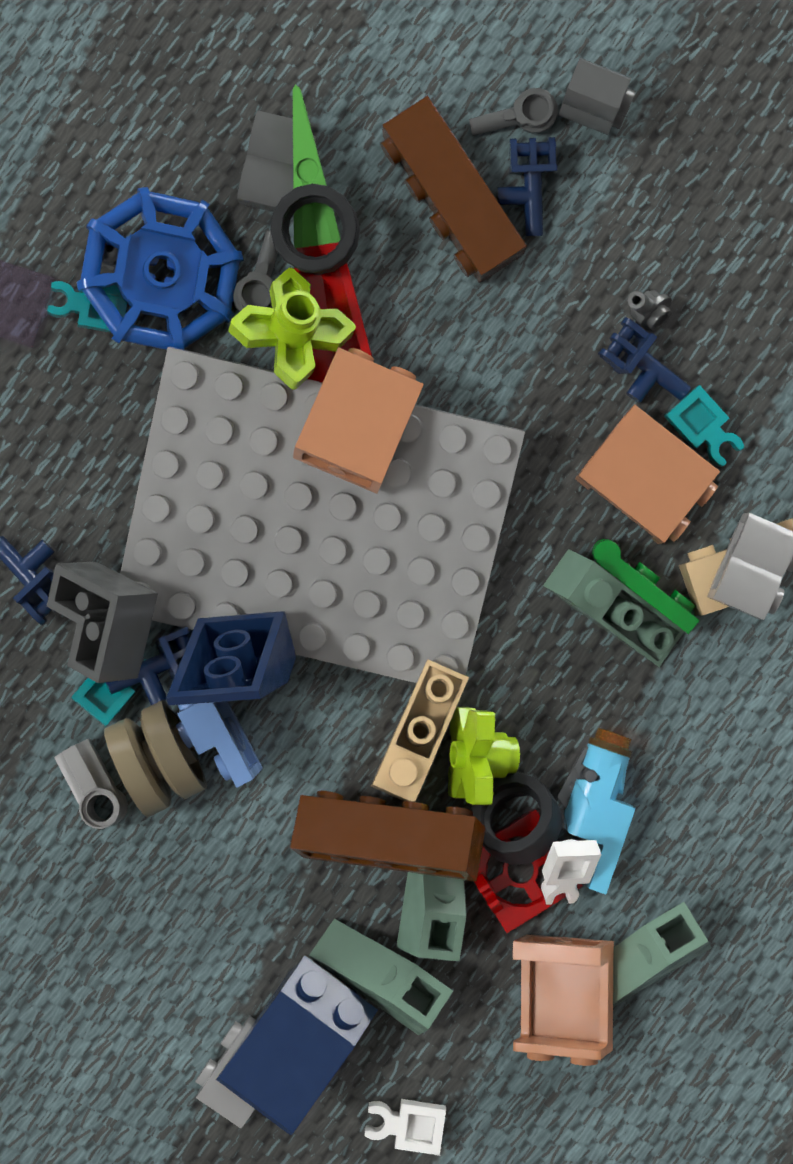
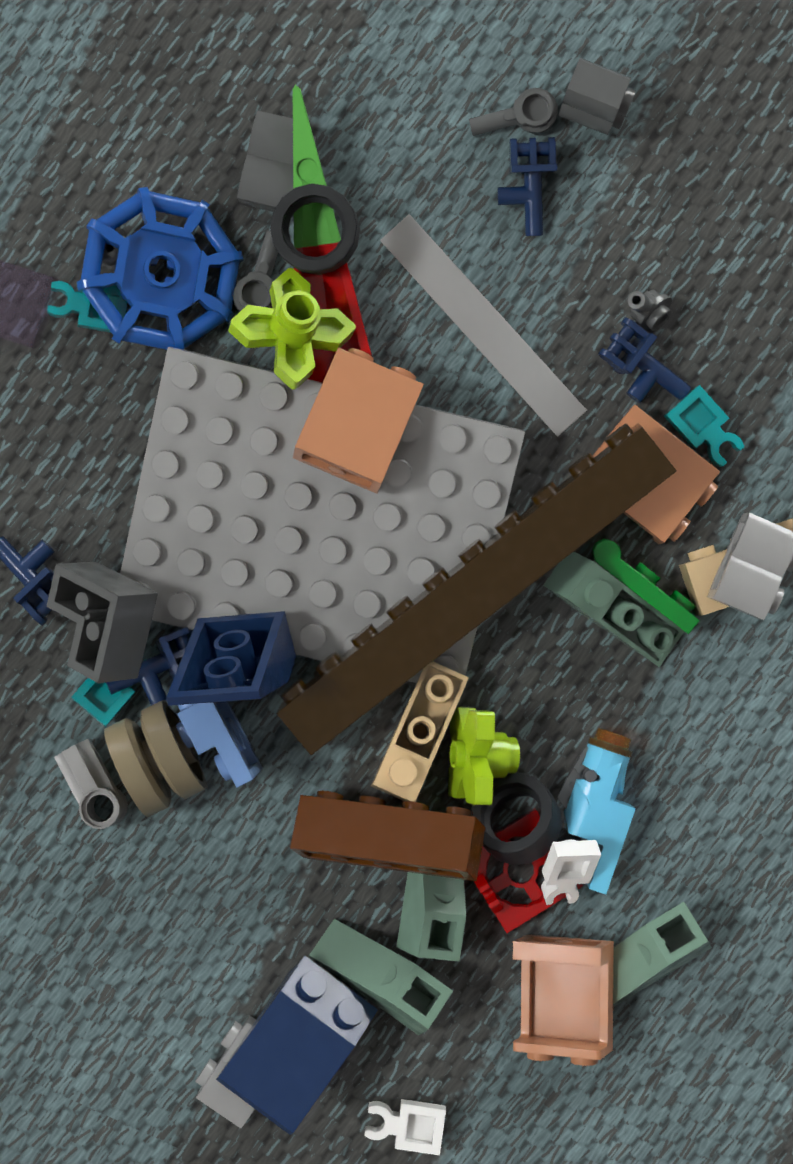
(452, 189): reddish brown brick -> none
(475, 588): none -> dark brown brick
(483, 325): none -> light grey sticker

